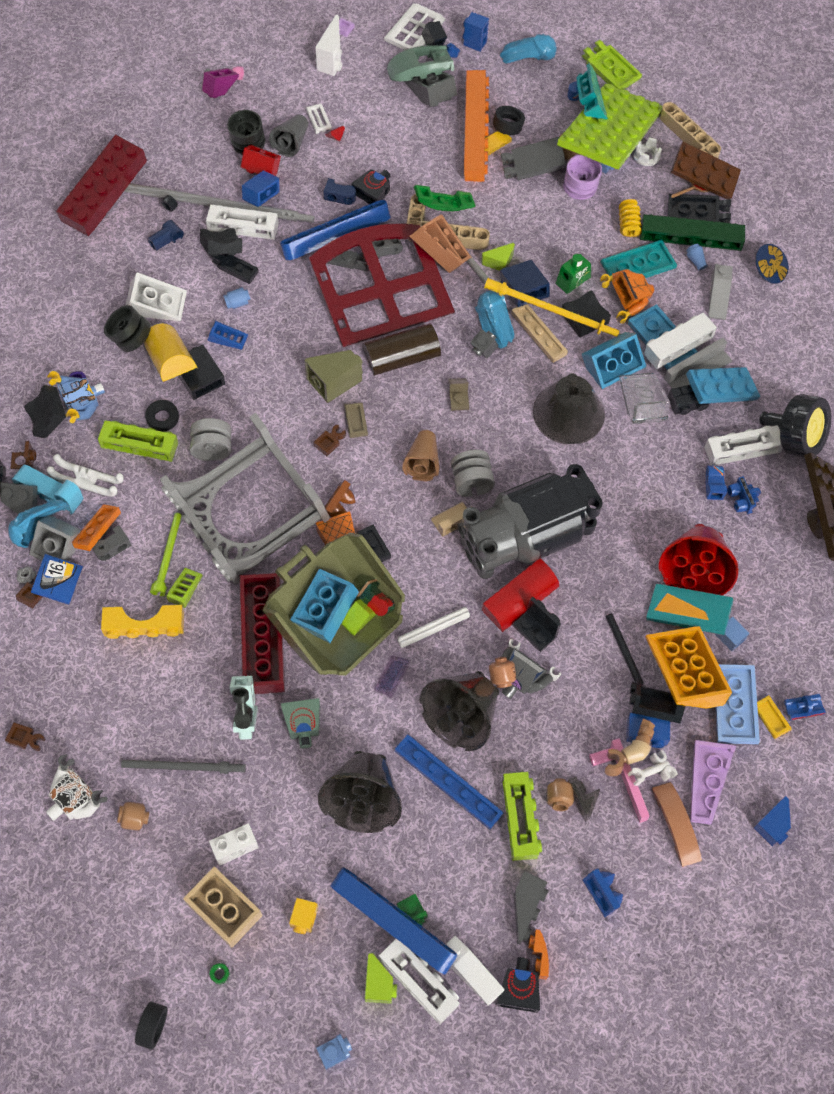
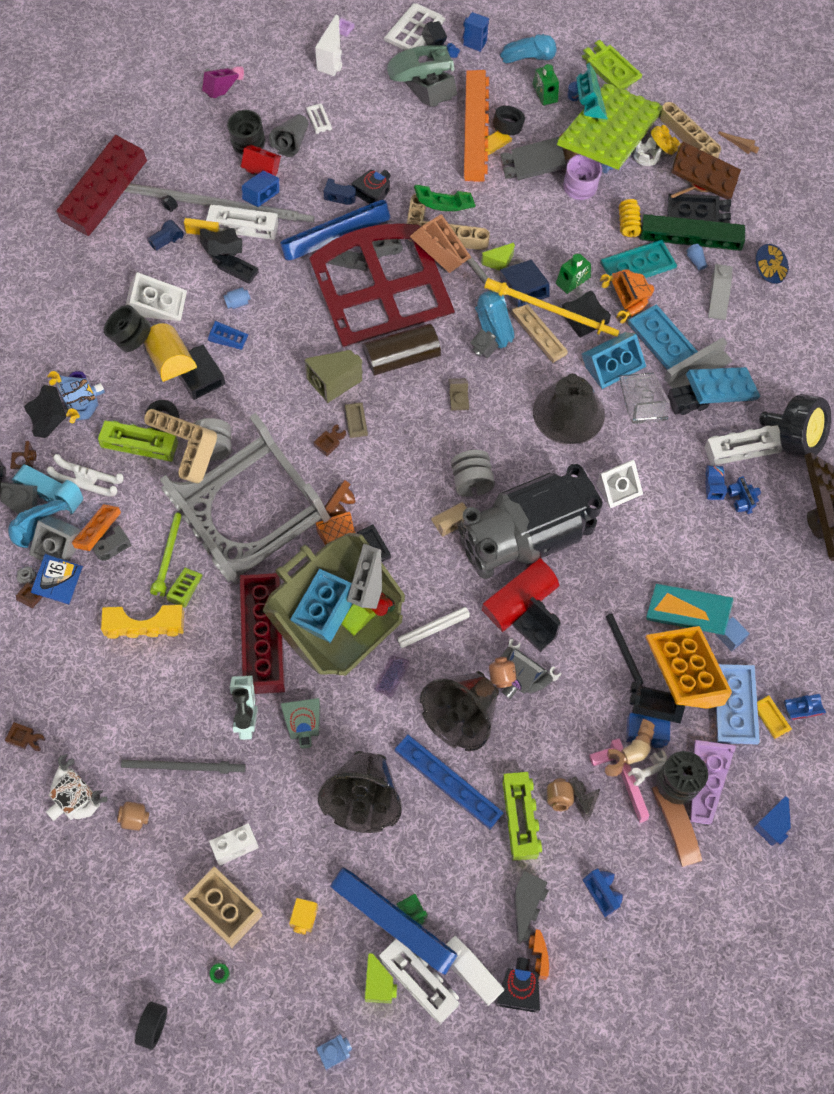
(193, 226): none -> yellow tile
(199, 446): none -> tan beam
(336, 134): red slope -> none
(367, 579): none -> light grey slope
(422, 458): medium nougat cone -> none
(545, 80): none -> green torso
(620, 484): none -> white slope
(665, 140): none -> yellow tile
(676, 786): none -> pearl dark grey wheel
(679, 340): white brick -> none
(699, 562): red cone -> none
(746, 145): none -> medium nougat piece

